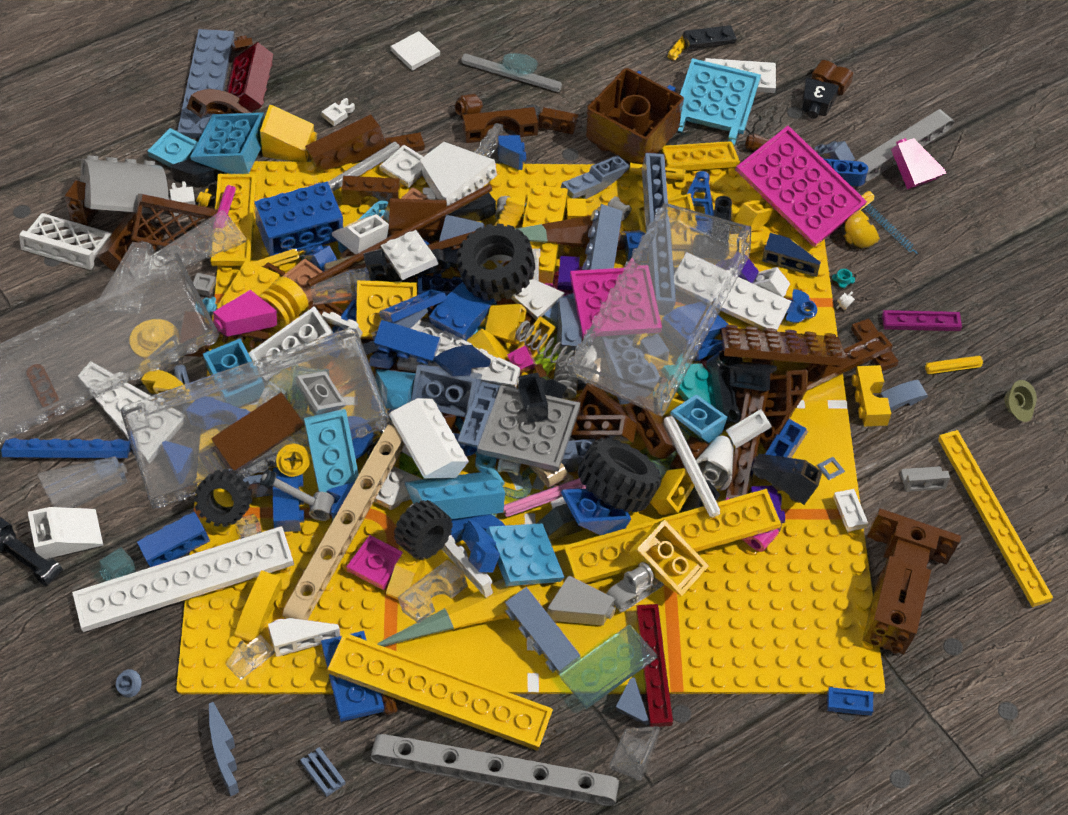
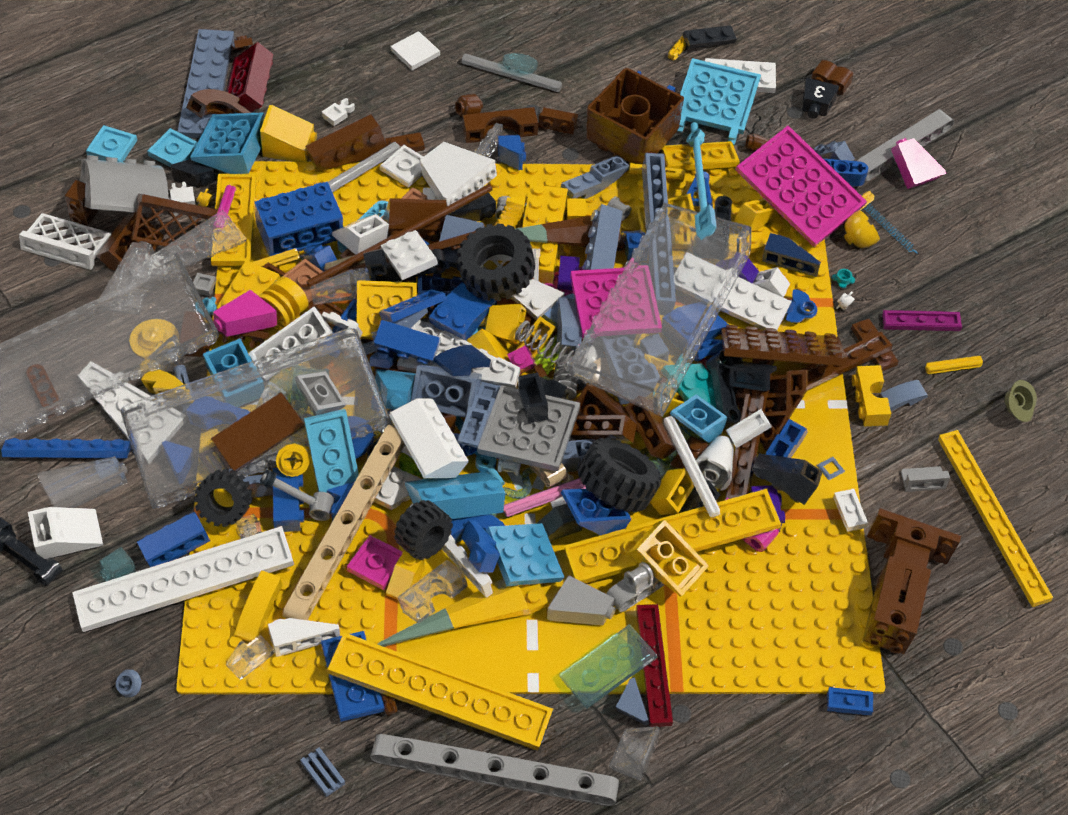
(111, 143): none -> medium azure plate
(222, 744): sand blue slope -> none
(358, 187): reddish brown arch -> none
(542, 630): sand blue brick -> none
(705, 219): none -> medium azure bar

